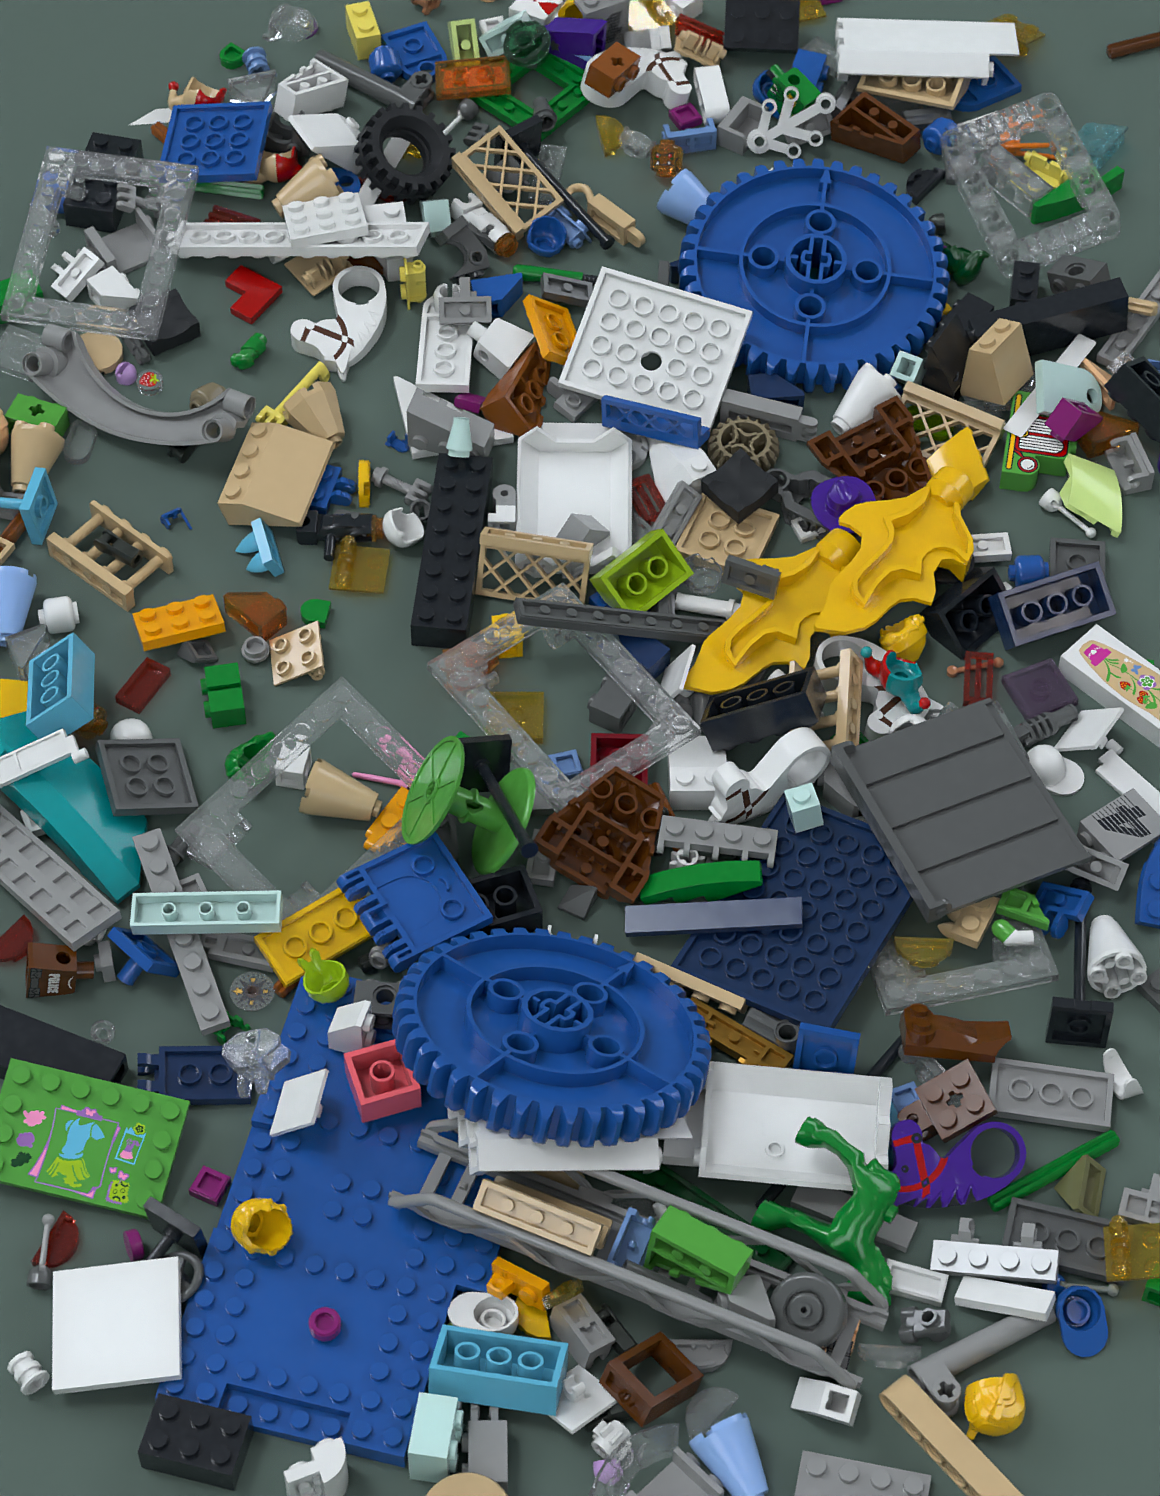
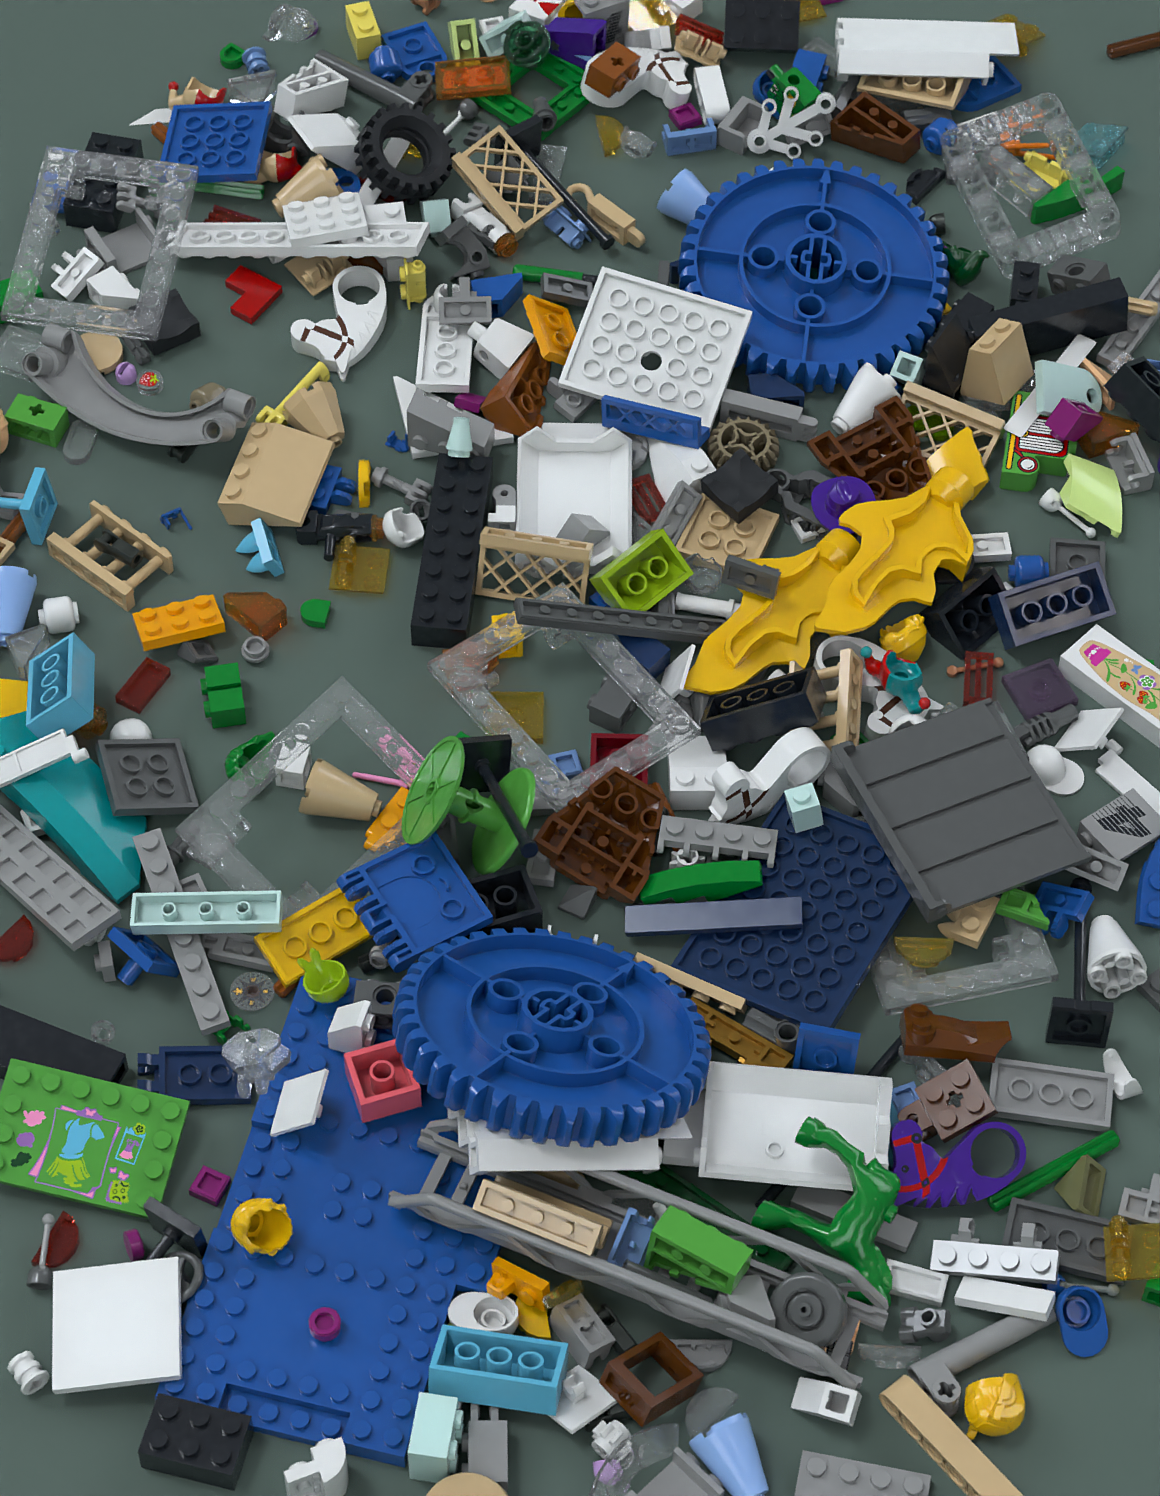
(32, 448): tan cone -> none
(53, 970): reddish brown torso -> none
(249, 352): green arm -> none
(297, 654): tan hinge -> none
(546, 236): blue hair -> none
(666, 158): clear orange head -> none
(1010, 936): arm -> none

